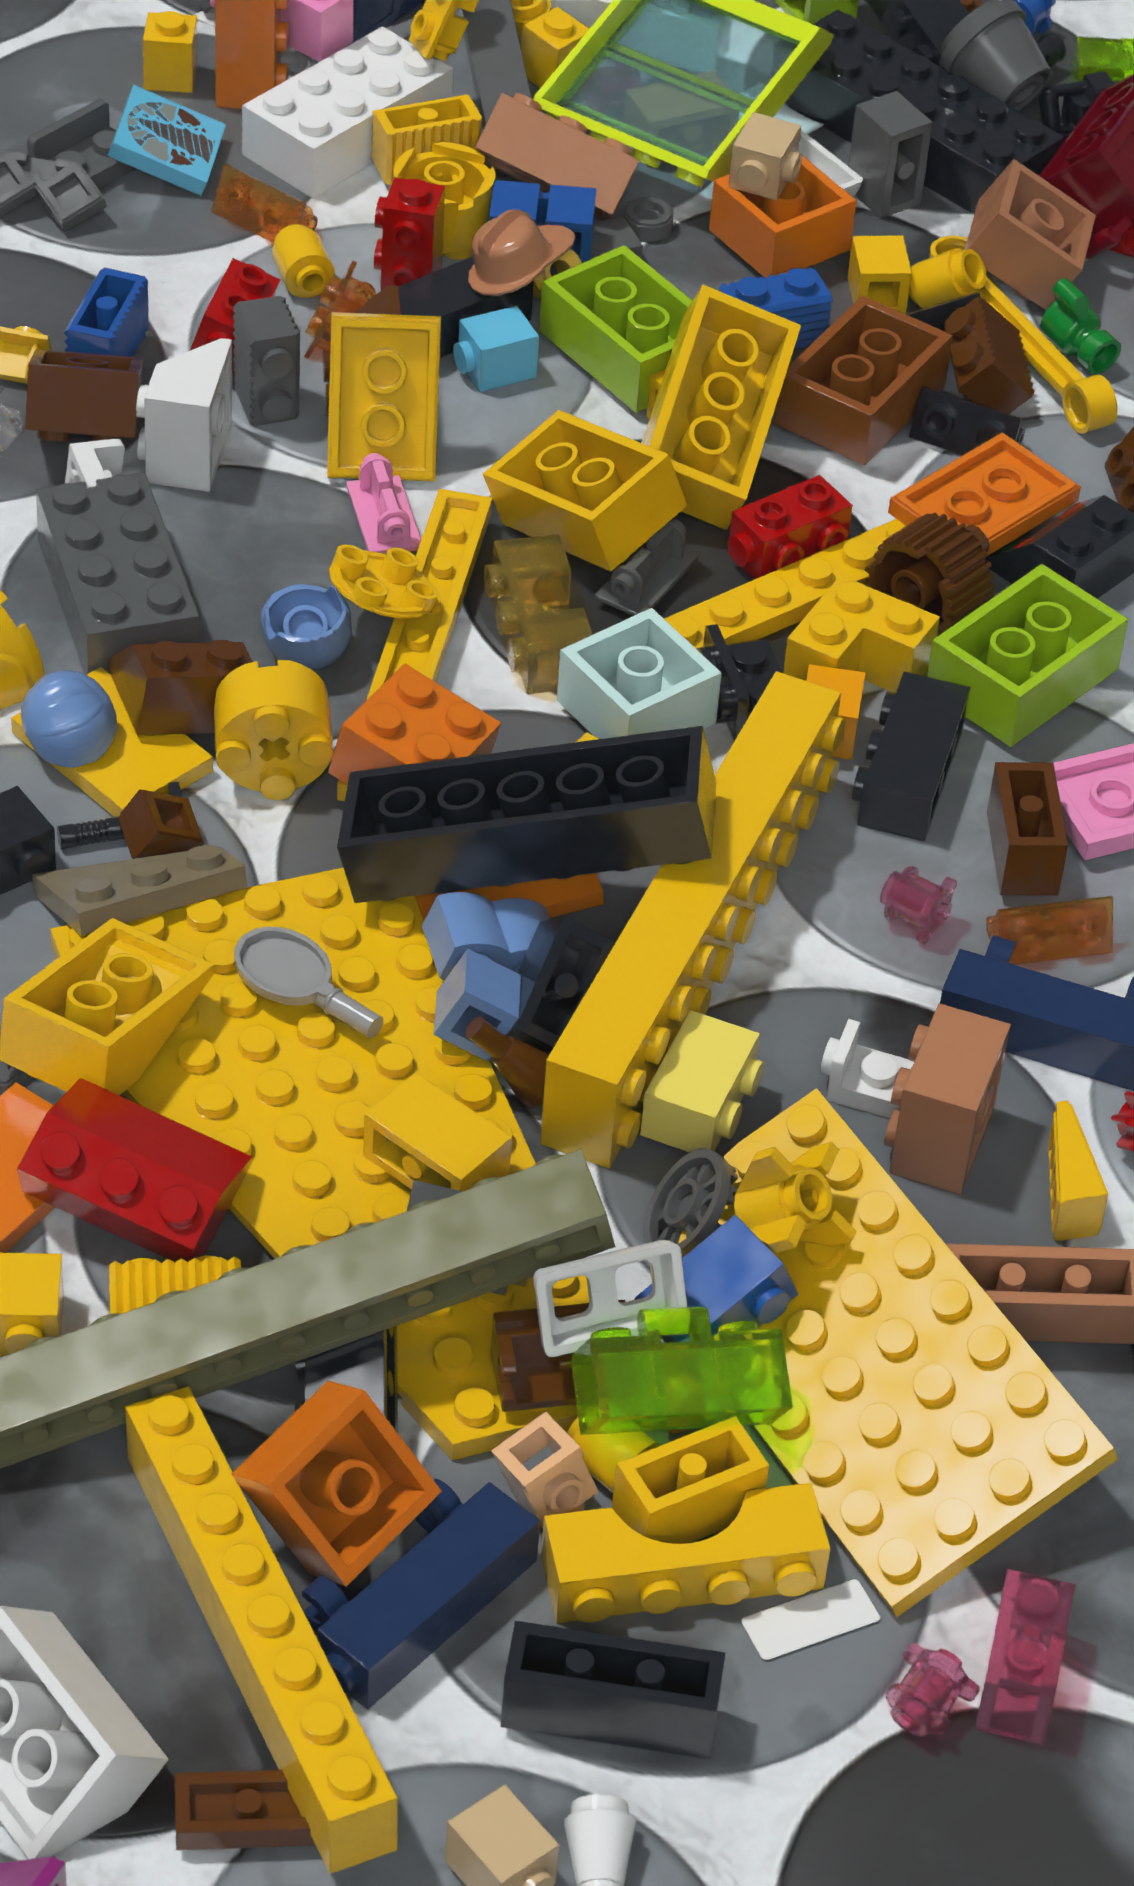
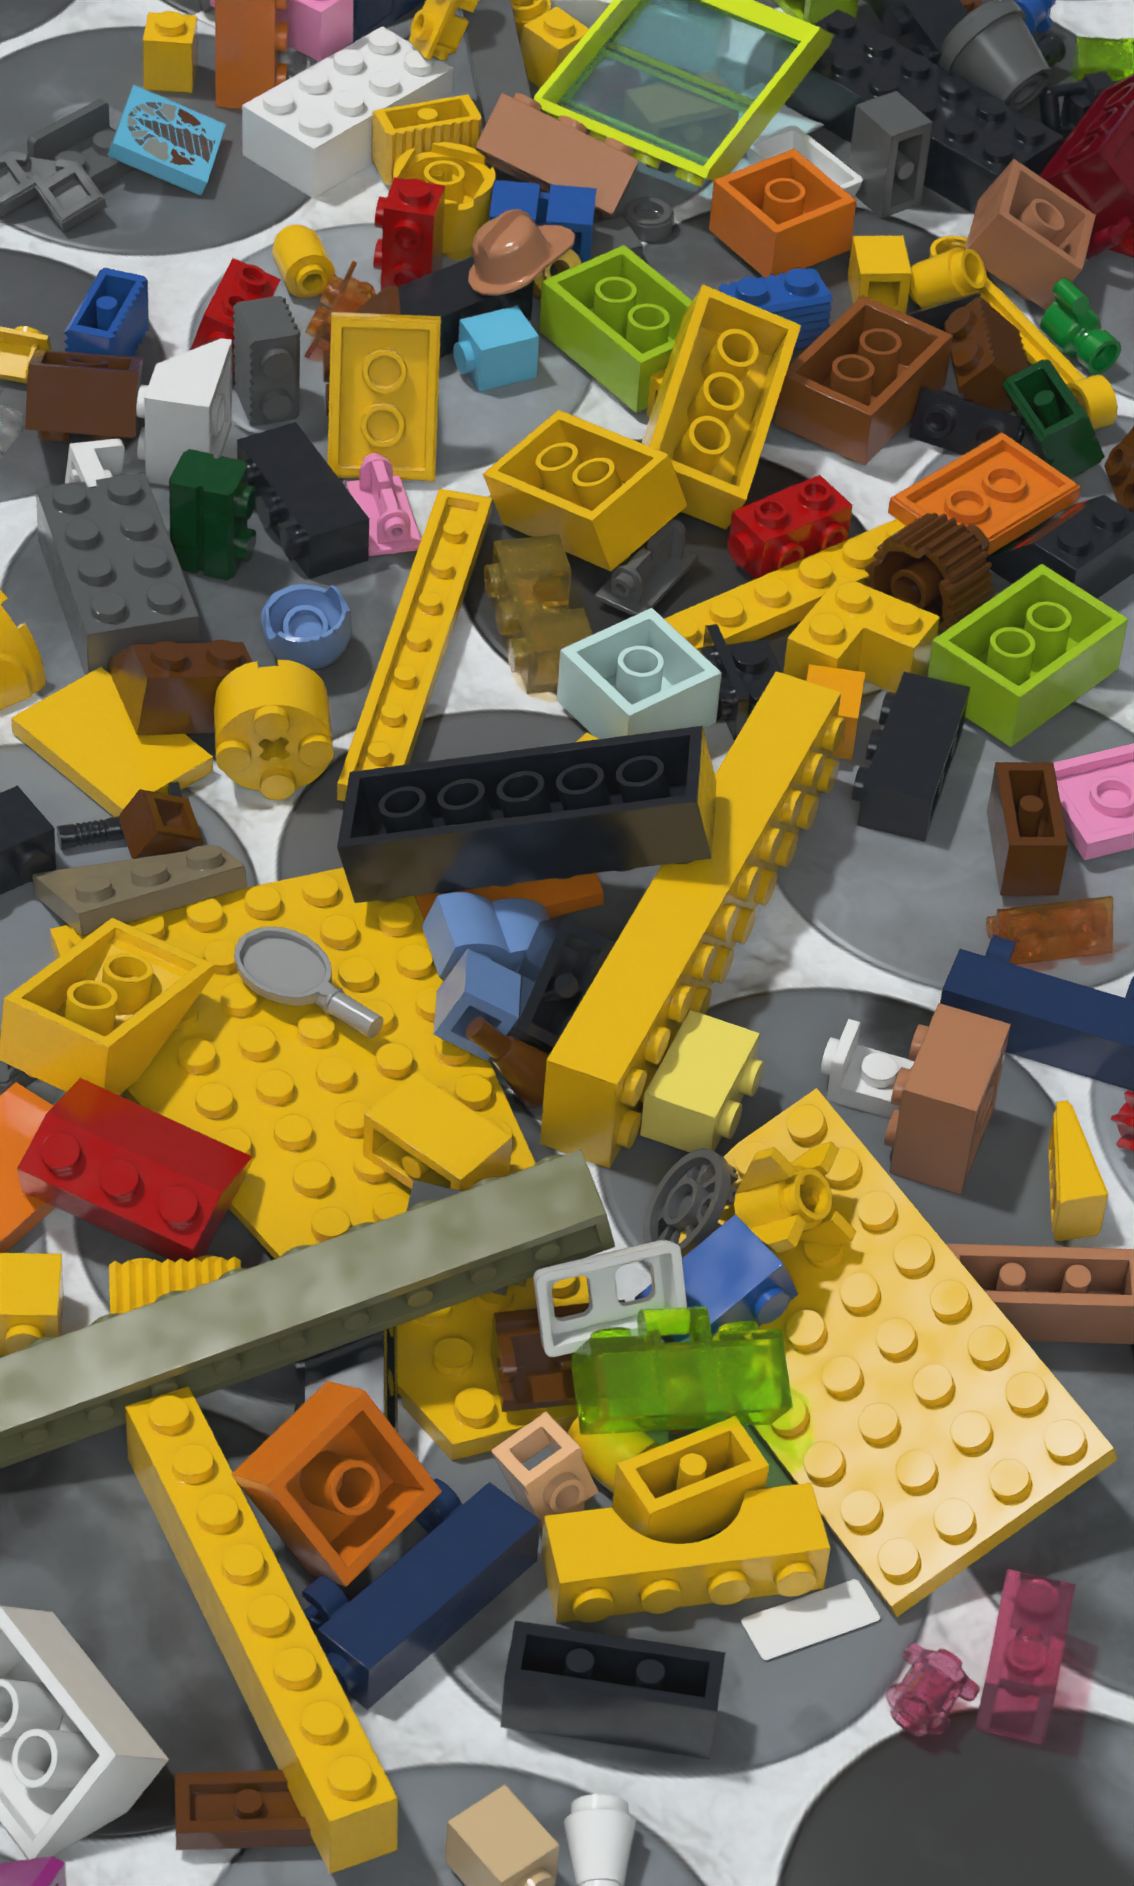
(68, 719): medium blue hair -> none
(211, 514): none -> dark green brick
(258, 205): clear orange hinge -> none
(304, 501): none -> black brick
(383, 582): yellow dish -> none
(410, 724): orange brick -> none
(765, 156): tan brick -> none
(917, 901): clear pink brick -> none
(1053, 419): none -> dark green brick

